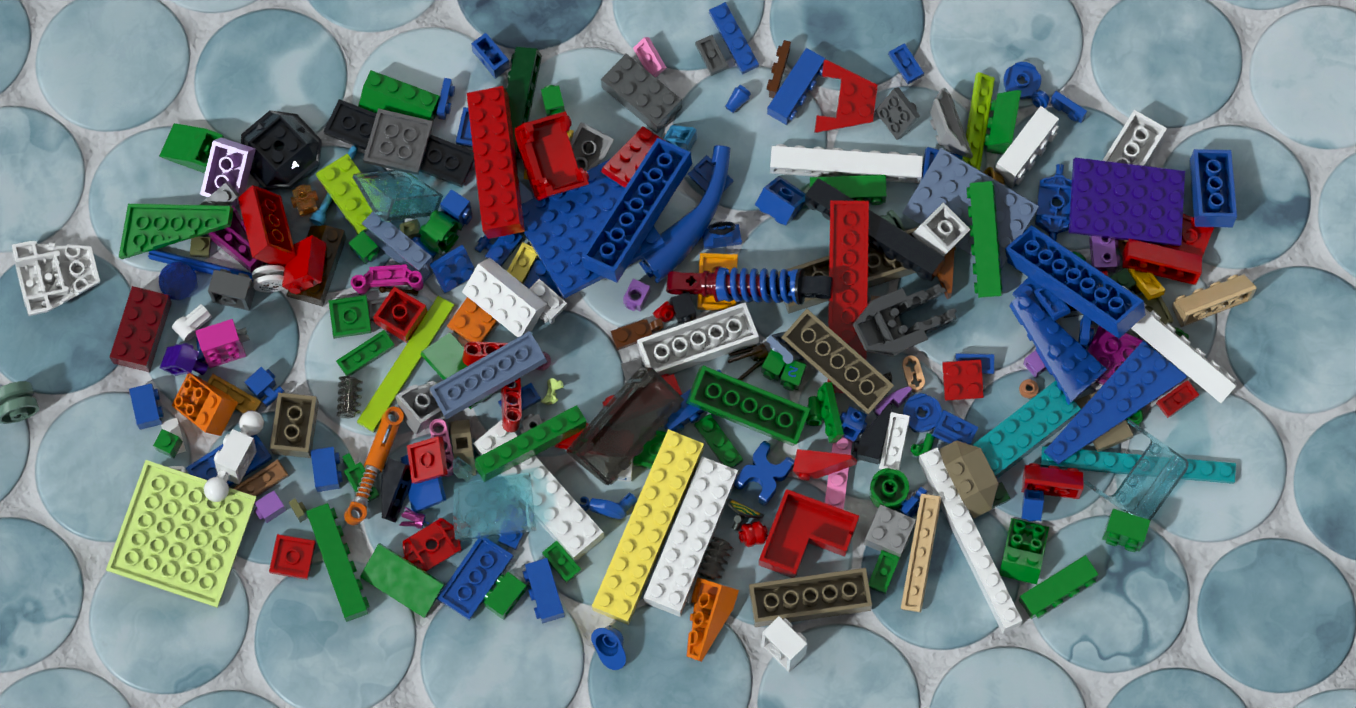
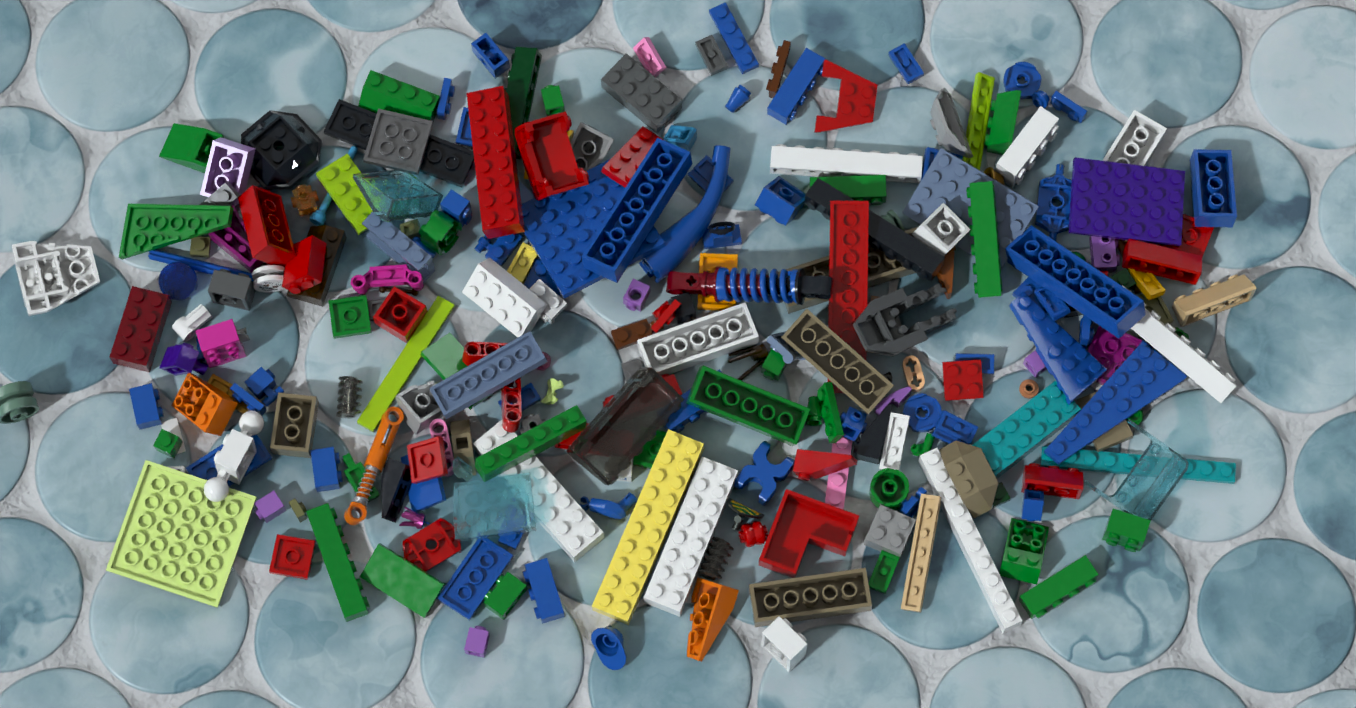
(241, 395): none -> blue plate
(263, 479): medium nougat tile -> none
(364, 247): green brick -> none
(365, 353): green plate -> none
(452, 269): blue plate -> none
(472, 322): orange plate -> none
(477, 641): none -> medium lavender brick
(561, 561): green plate -> none
(667, 316): none -> red plate
(718, 442): green plate -> none
(793, 375): green brick -> none
(902, 113): dark grey plate -> none
(1177, 399): red plate -> none

